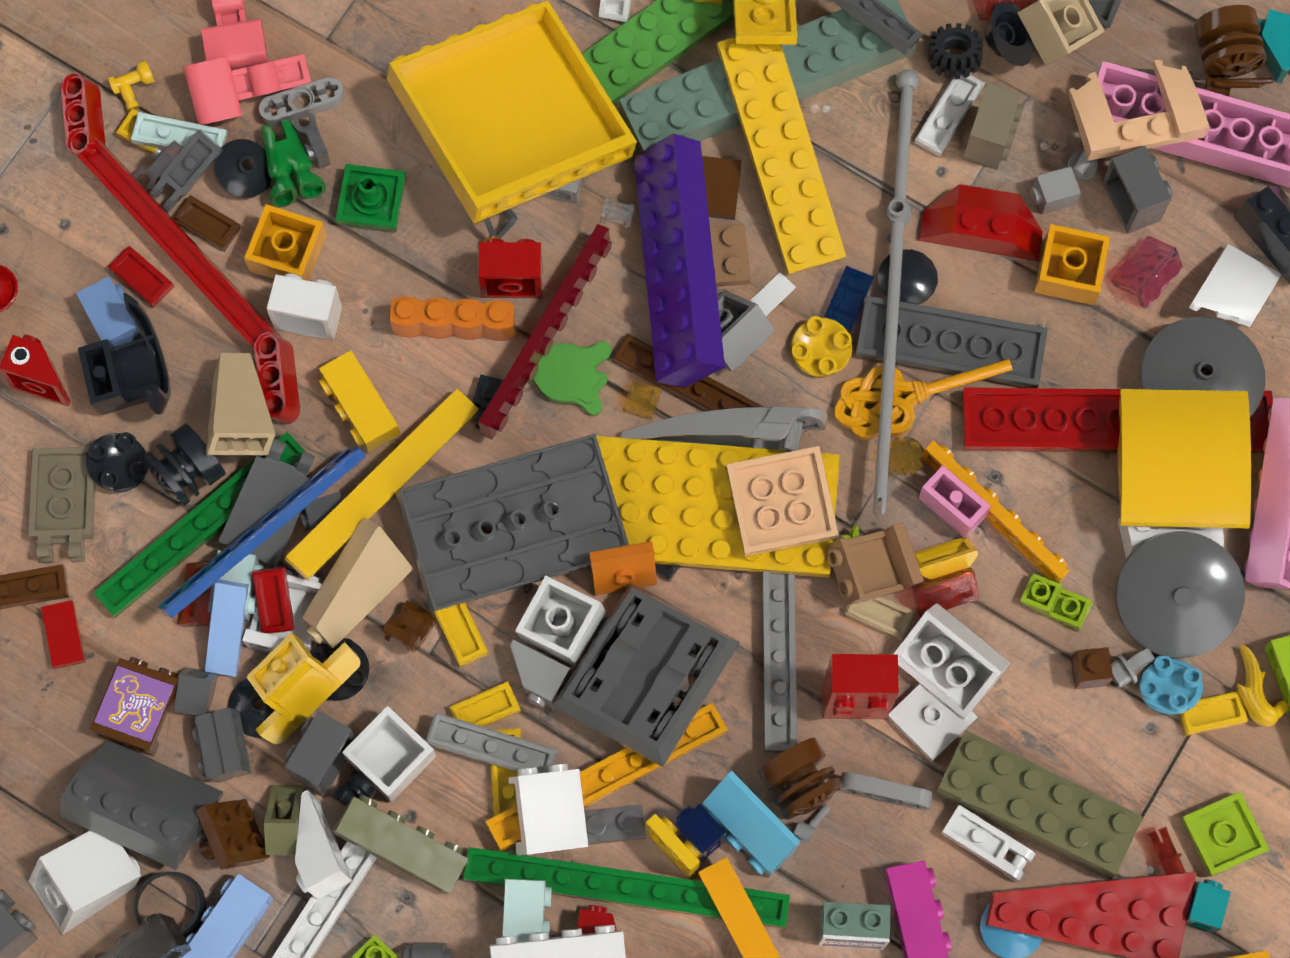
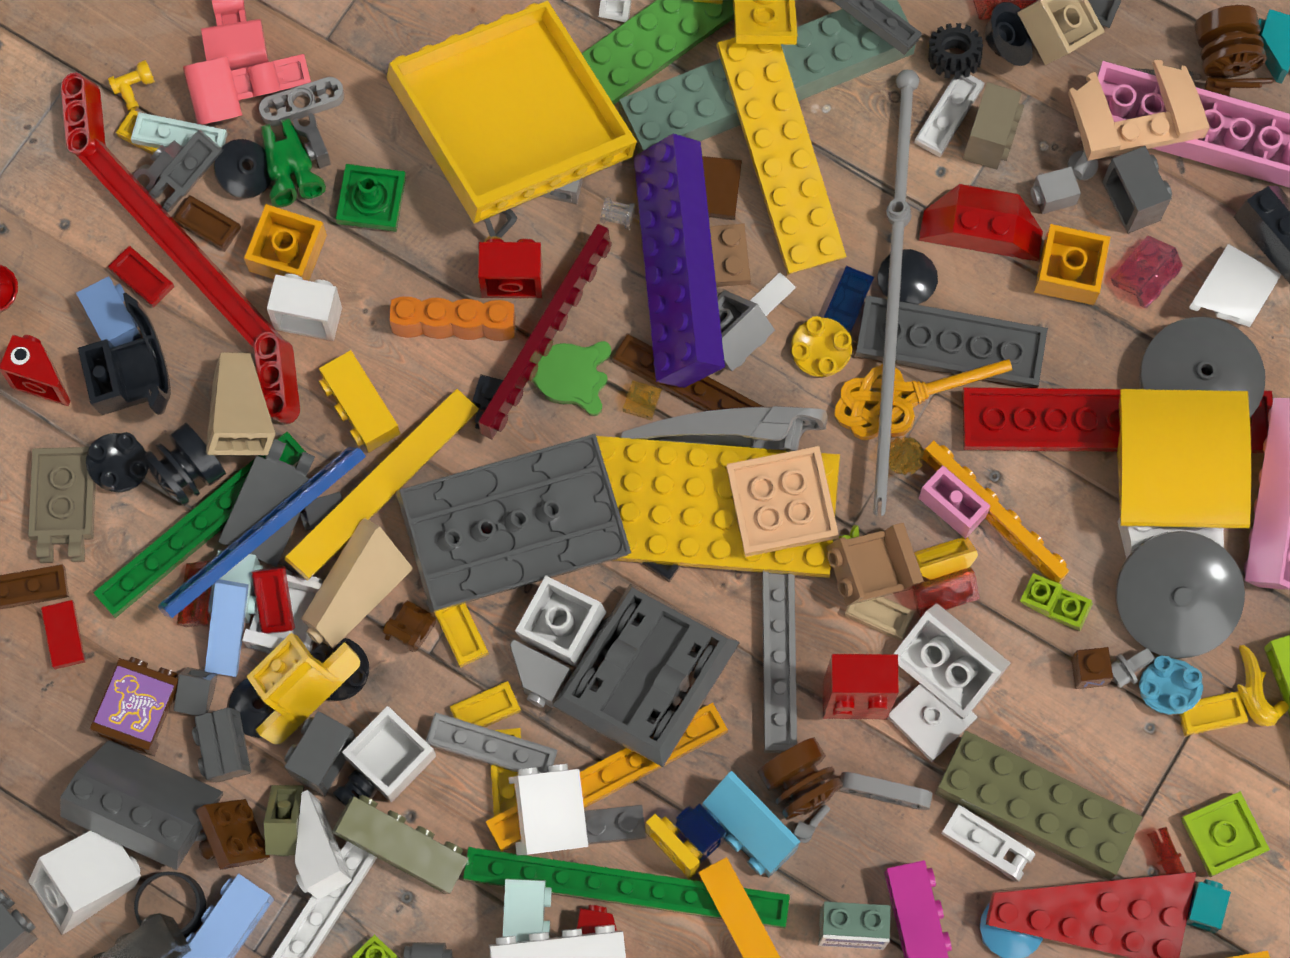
(619, 566): orange plate -> none

